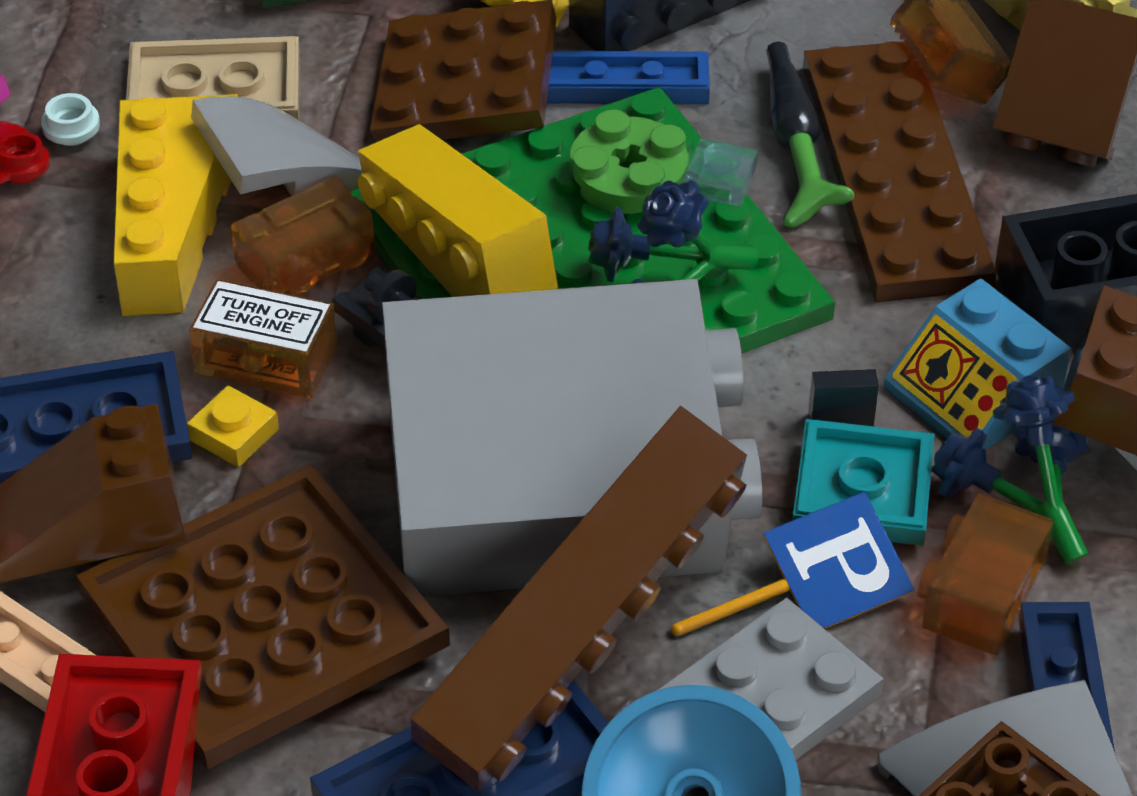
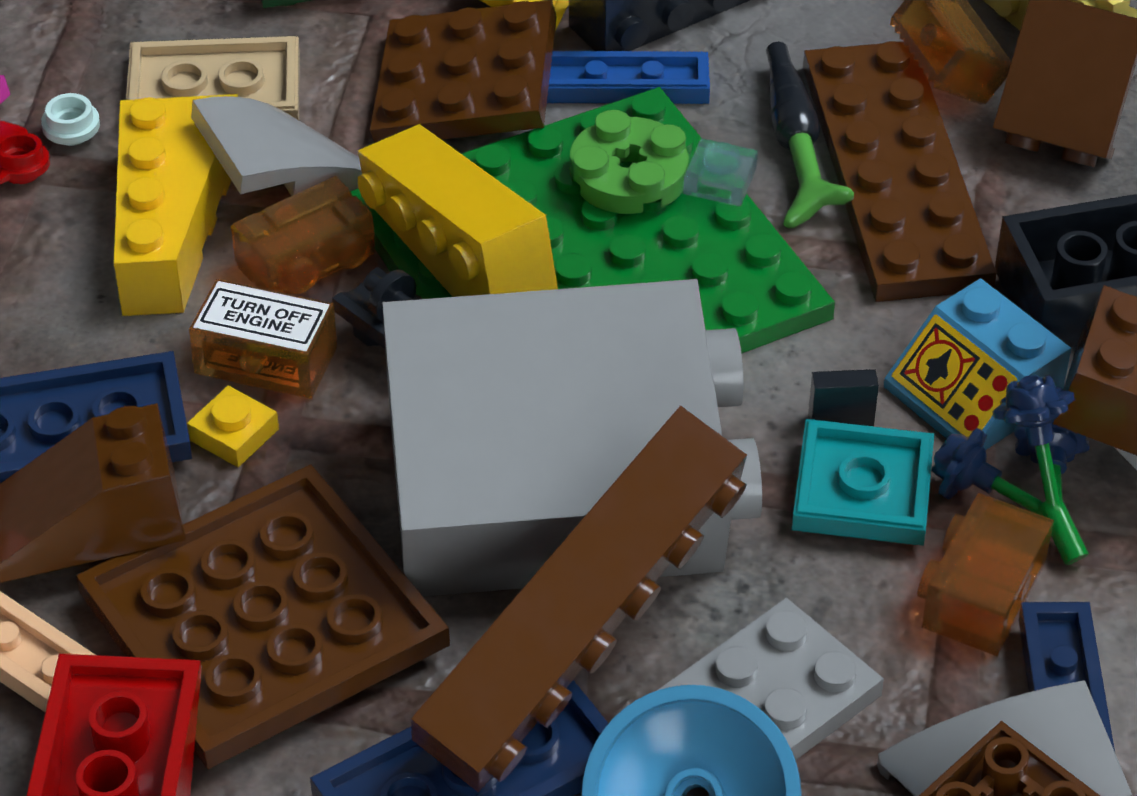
(669, 219): dark blue plant -> none
(831, 563): blue piece -> none

